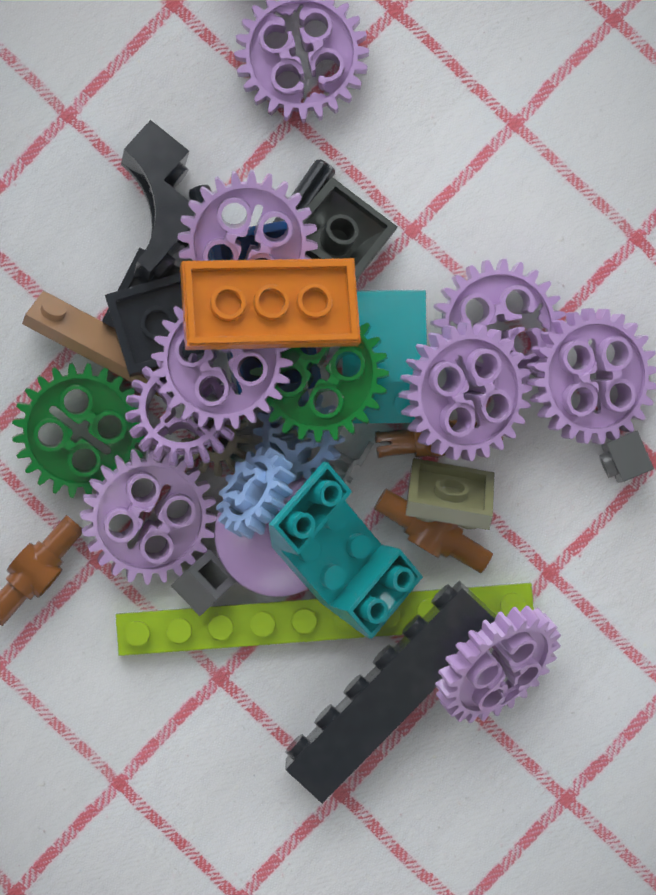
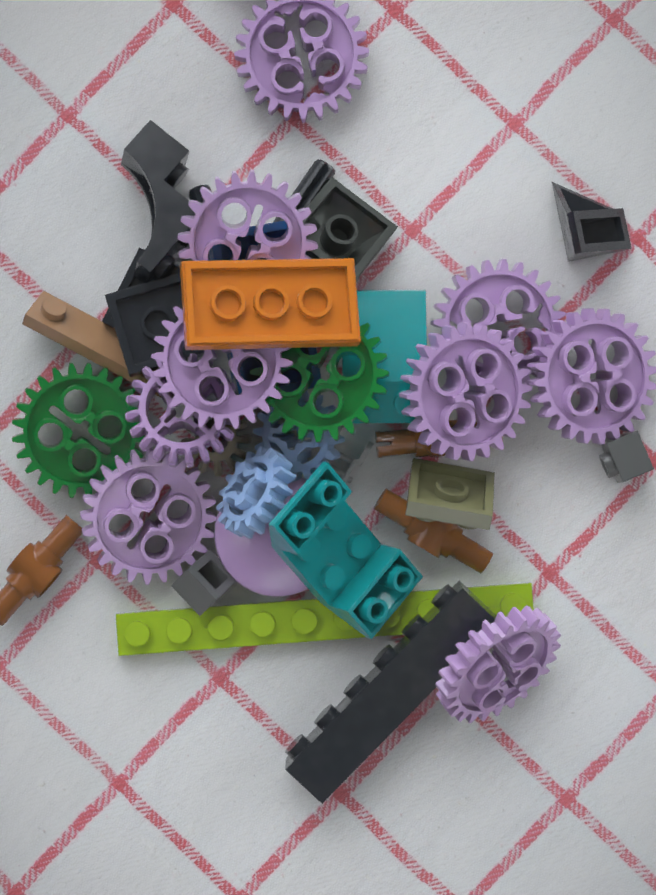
(589, 226): none -> black slope

